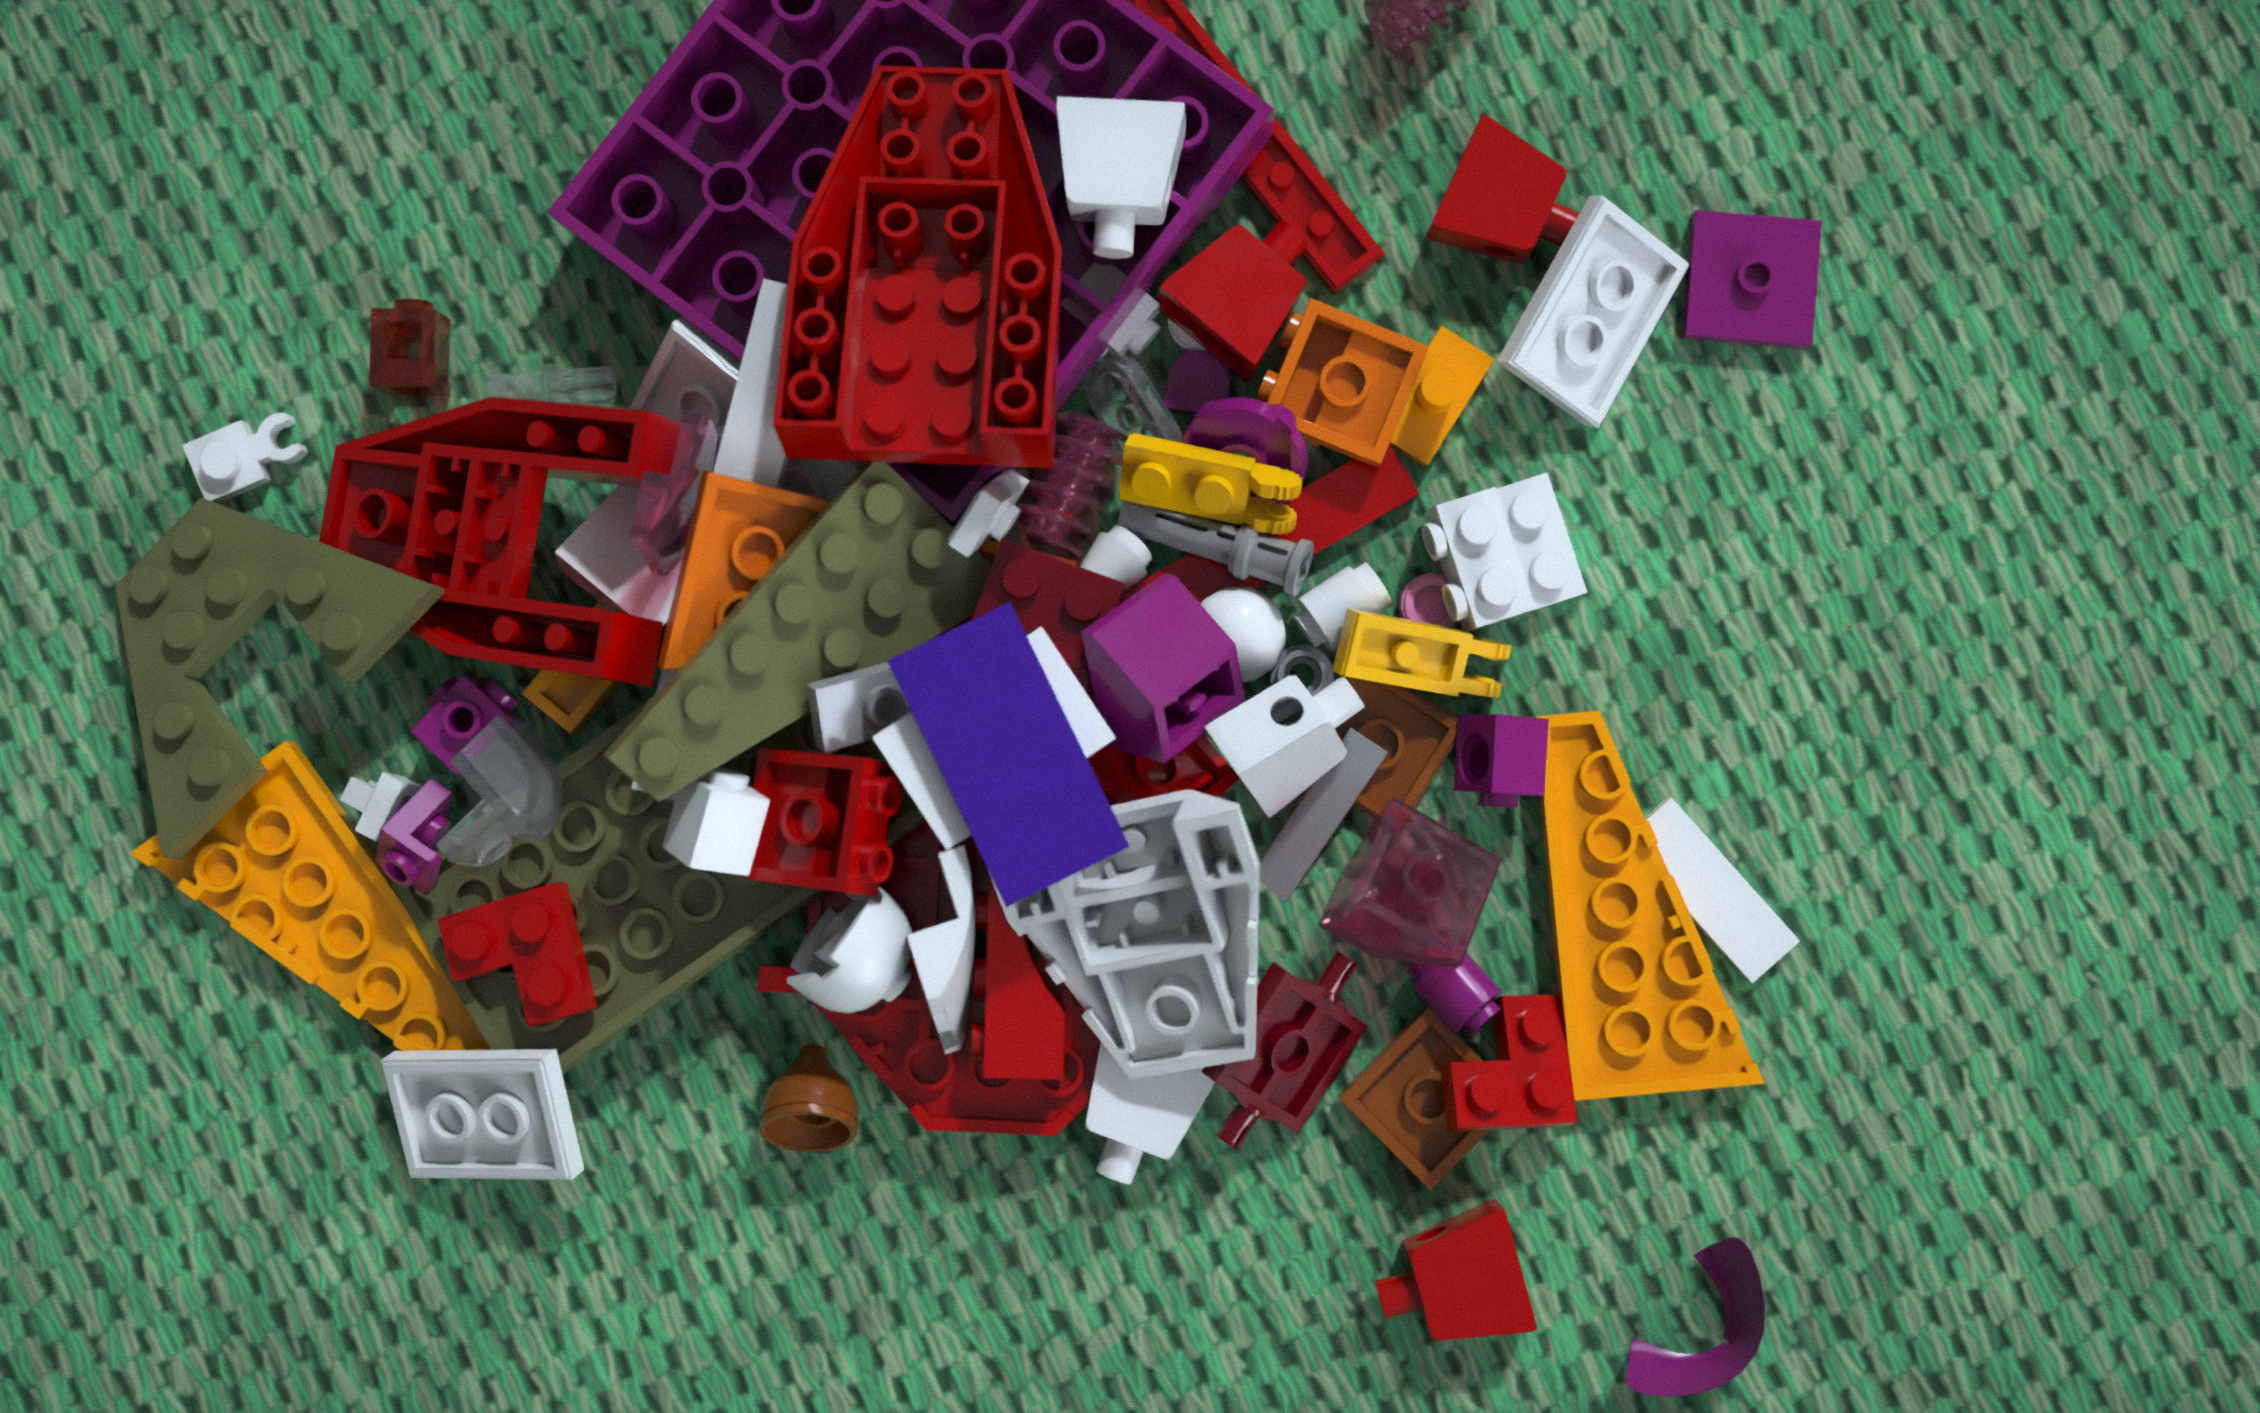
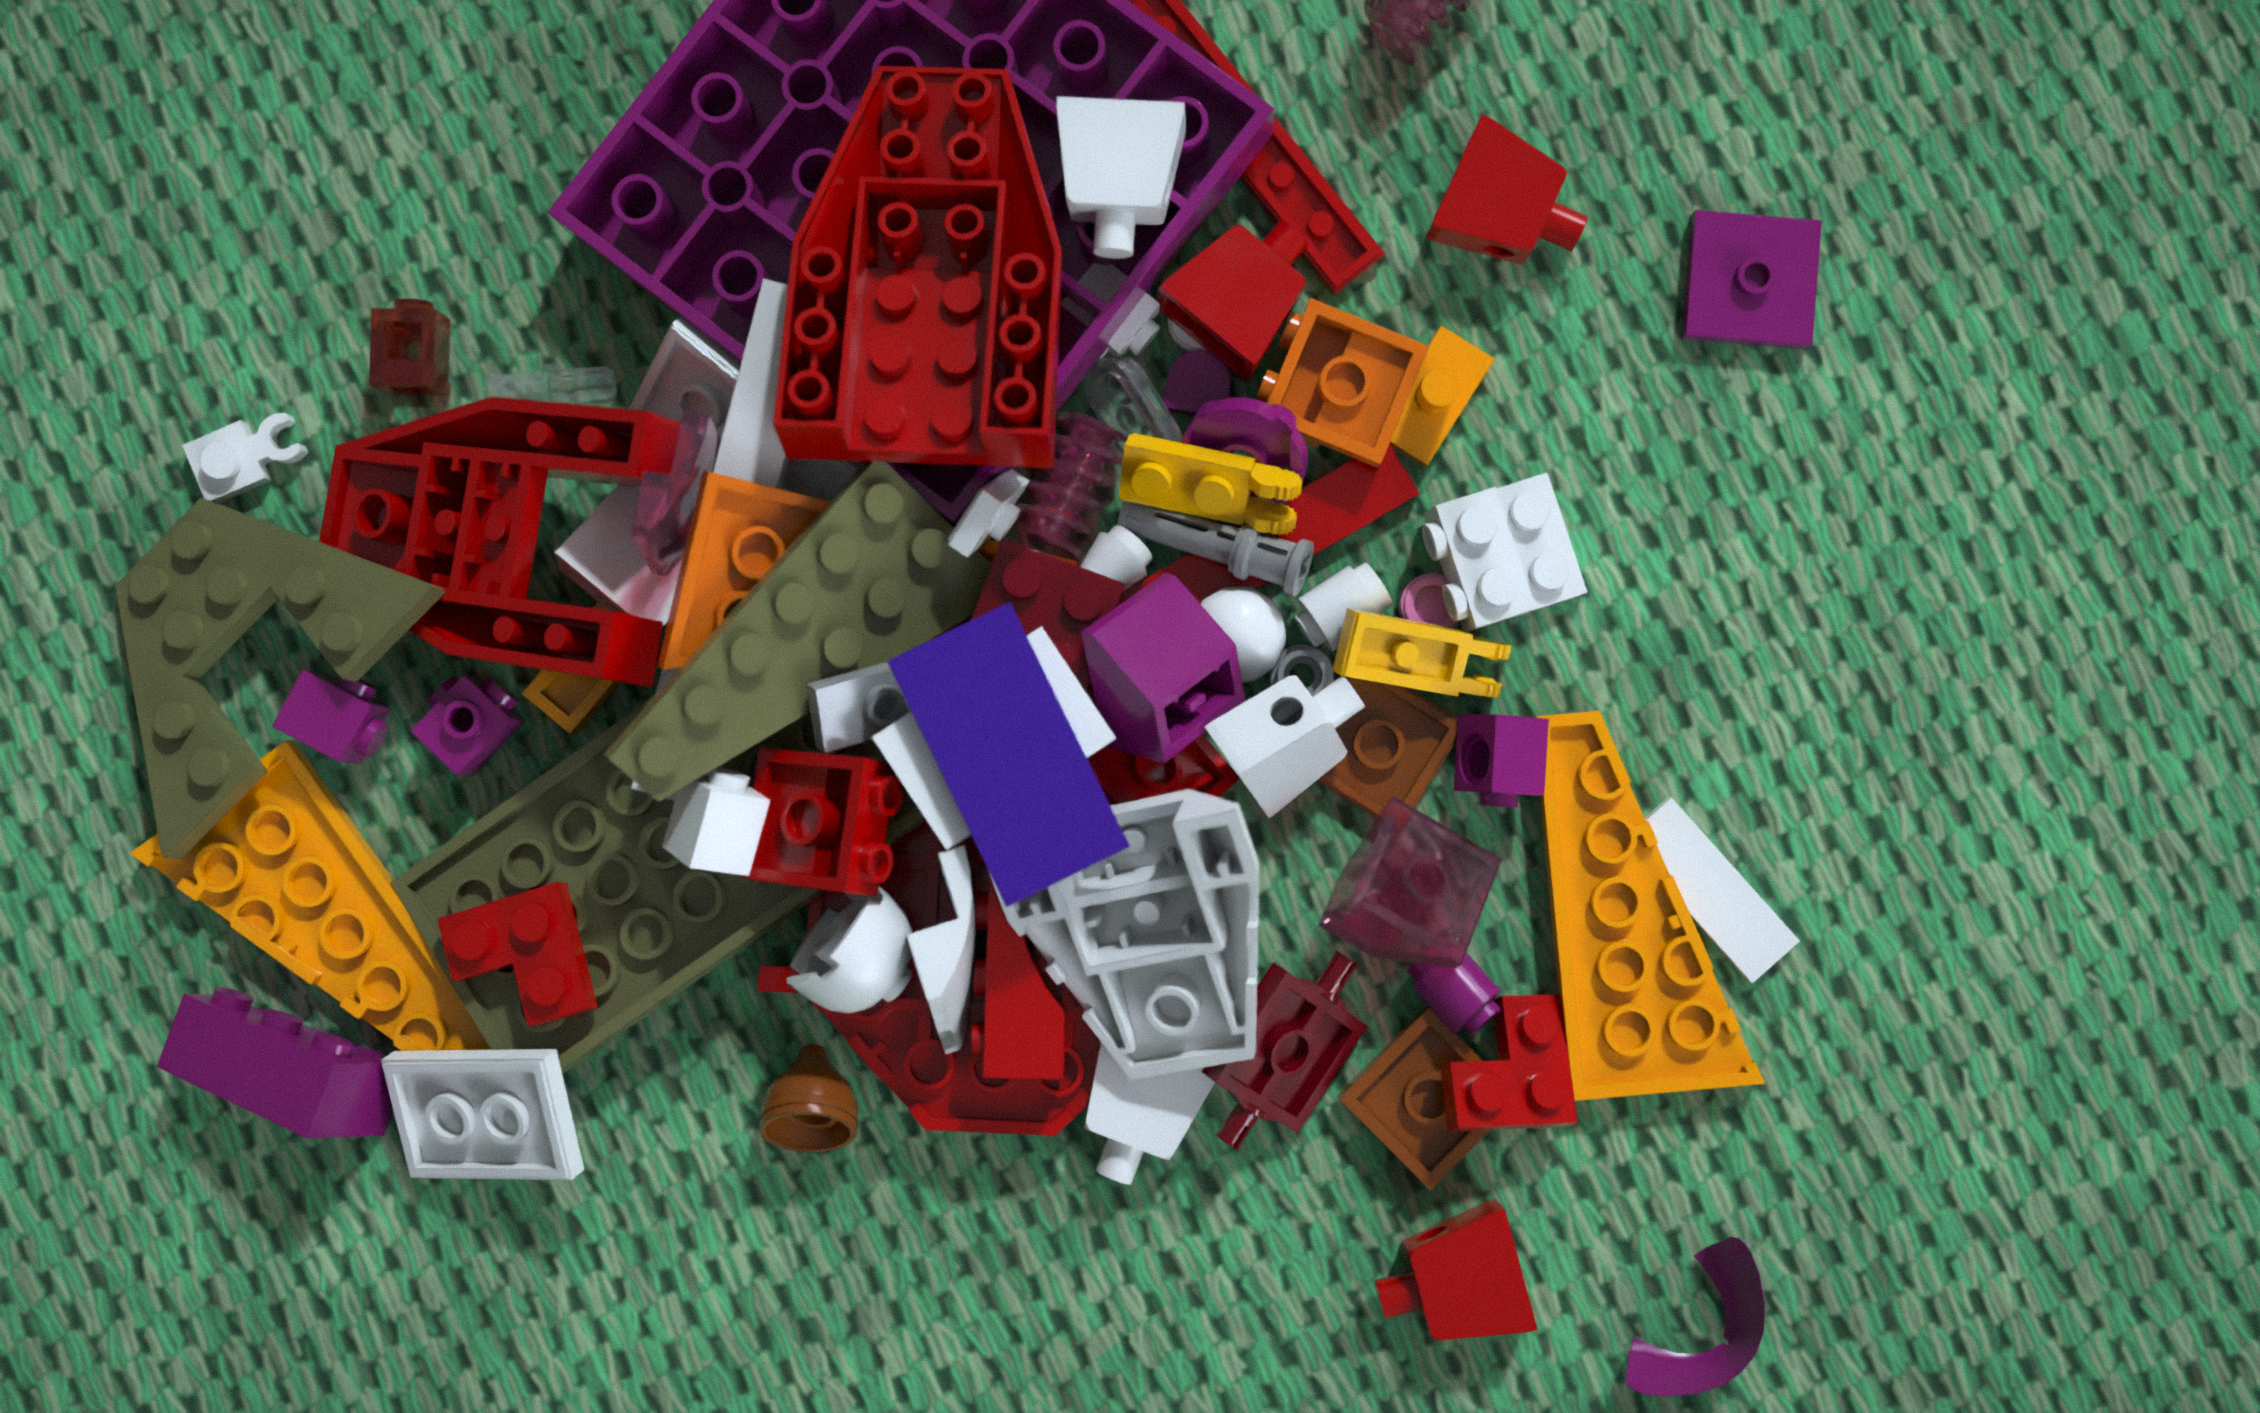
(277, 1066): none -> magenta wedge
(334, 716): none -> magenta brick
(378, 800): white tile -> none
(412, 835): magenta bracket -> none
(517, 791): clear brick -> none
(1319, 815): light grey sticker -> none
(1593, 311): white tile -> none

